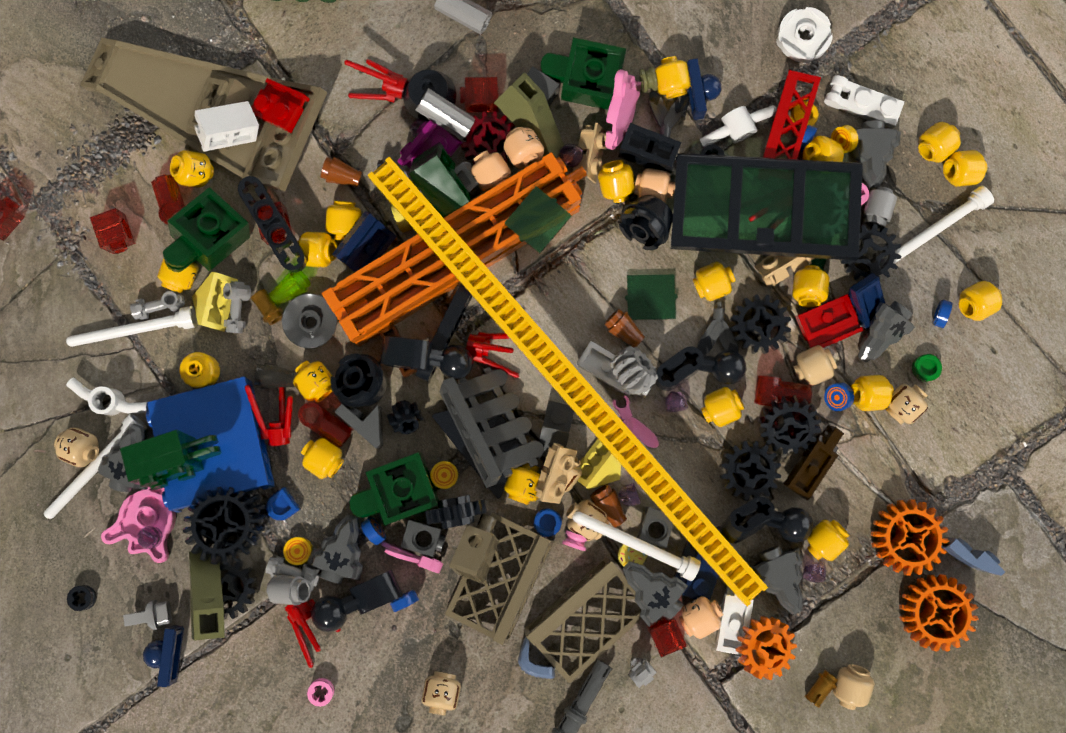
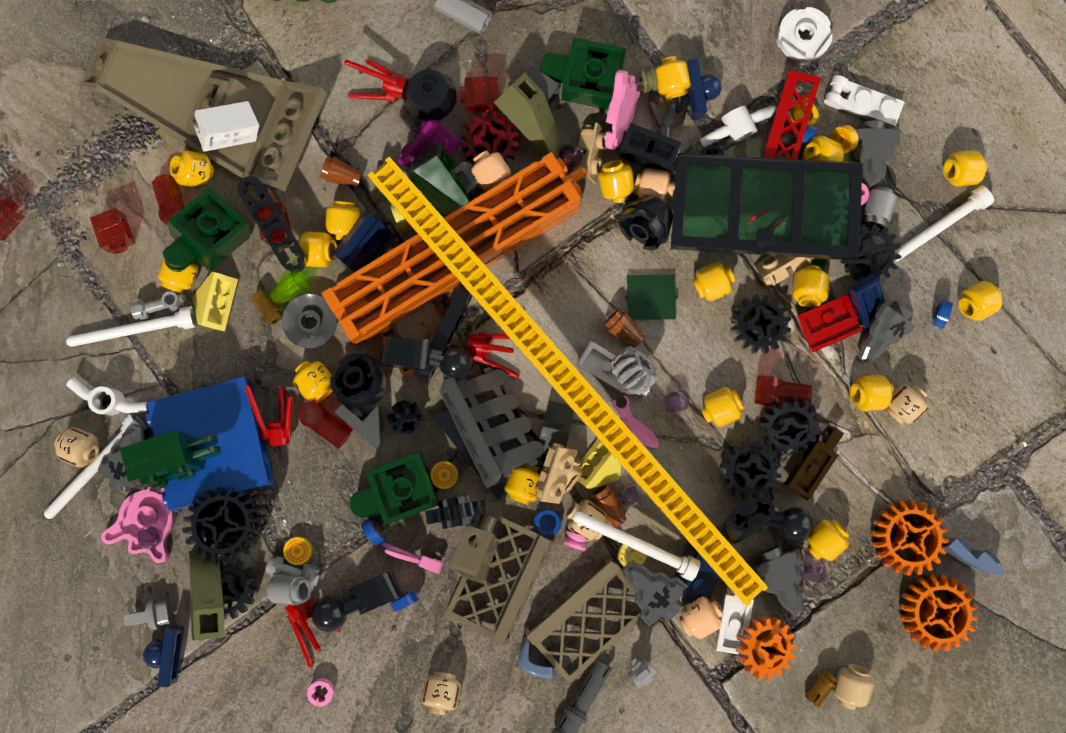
(90, 598): black bush -> none
(203, 377): yellow head -> none
(236, 293): light grey bar -> none
(279, 105): red plate -> none
(282, 505): blue tile -> none
(322, 458): yellow head -> none
(339, 553): dark grey rock -> none
(410, 538): dark grey brick -> none
(445, 114): light grey axle -> none
(523, 147): light nougat head -> none
(537, 219): clear green piece -> none
(653, 515): dark grey brick -> none
(666, 636): clear red brick -> none
(717, 329): dark grey piece -> none
(726, 367): black beam -> none
(815, 365): tan head -> none
(839, 396): blue tile -> none
(927, 367): green tile -> none
(939, 142): yellow head -> none

